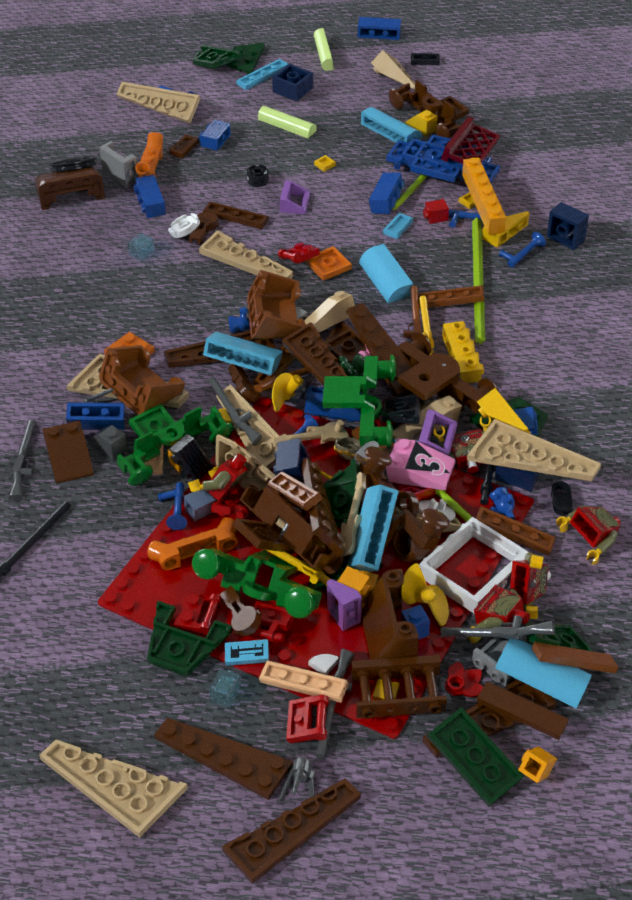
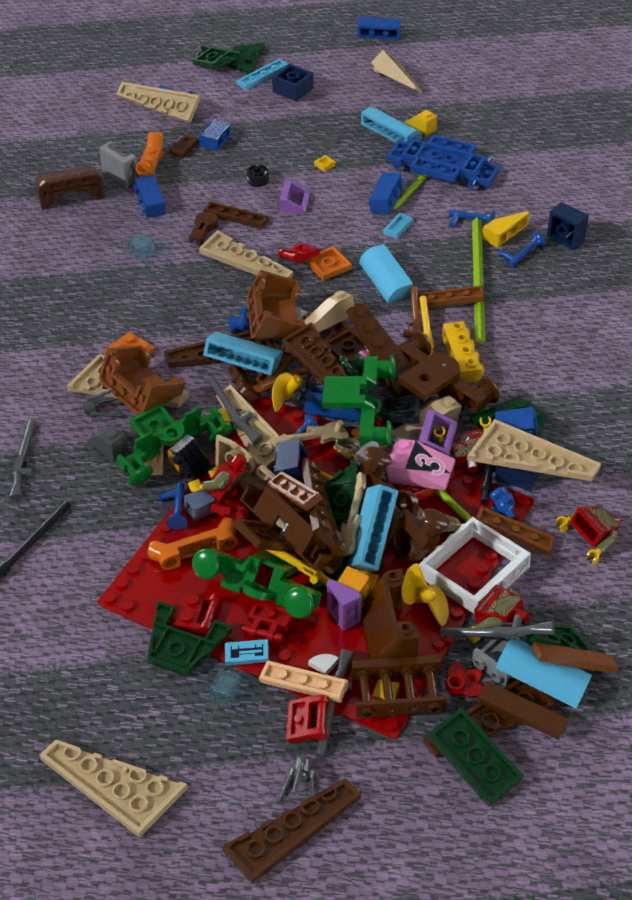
(68, 452): reddish brown slope -> none
(73, 163): black wedge -> none
(97, 415): blue brick -> none
(184, 225): white tile -> none
(238, 762): reddish brown wing -> none
(245, 618): reddish brown piece -> none
(286, 122): yellowish green brick -> none
(323, 49): yellowish green brick -> none
(419, 618): blue brick -> none
(425, 59): black tile -> none
(436, 211): red brick -> none
(440, 506): white piece -> none
(446, 109): reddish brown piece -> none
(460, 139): dark red fence -> none
(467, 201): yellow tile -> none
(484, 196): light orange brick -> none
(497, 408): yellow slope -> none
(530, 581): torso -> none
(537, 764): light orange brick -> none
(562, 502): black piece -> none

